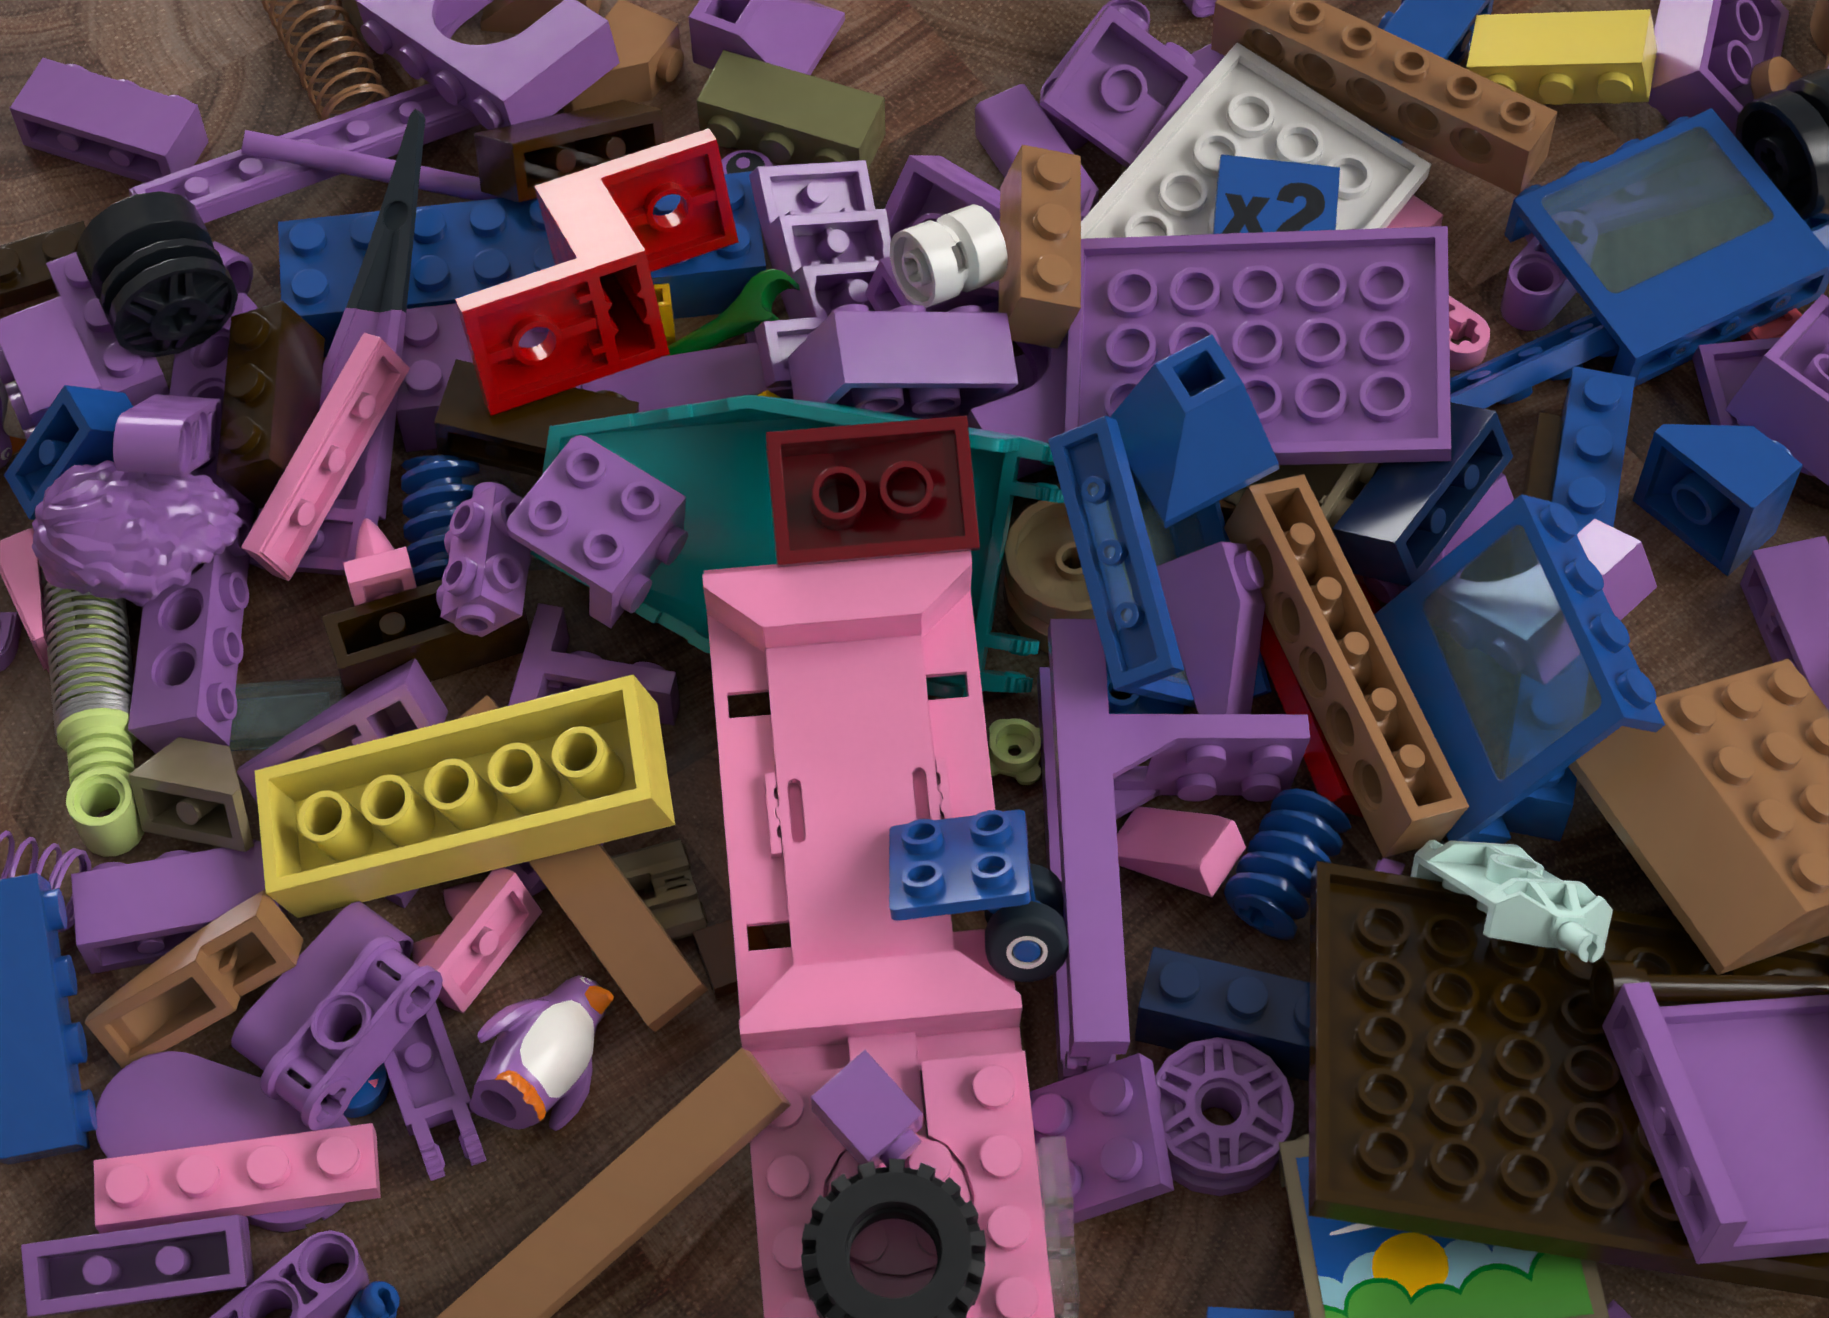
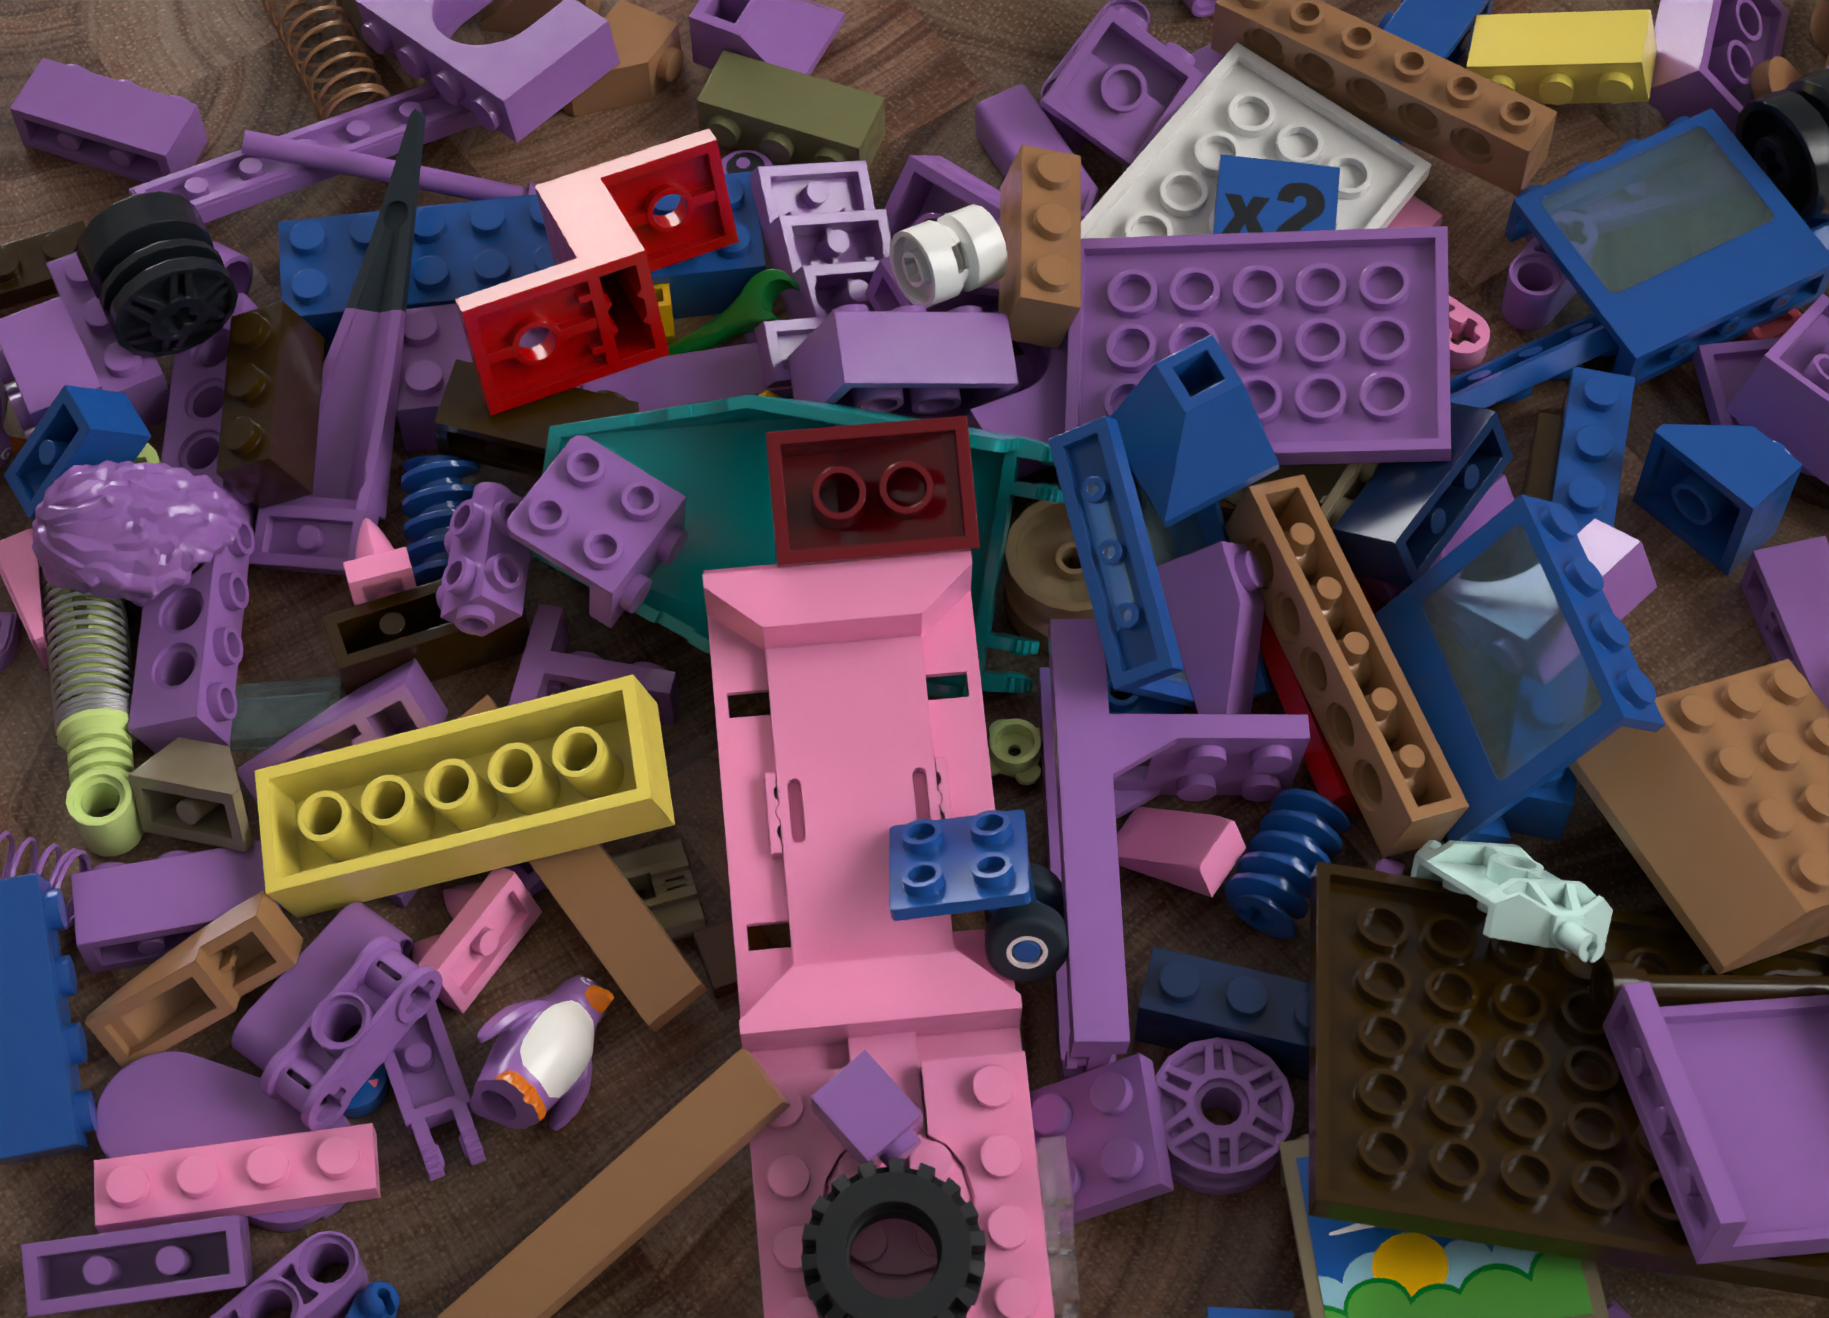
(167, 435): medium lavender beam -> none
(326, 457): bright pink tile -> none
(554, 146): dark brown brick -> none

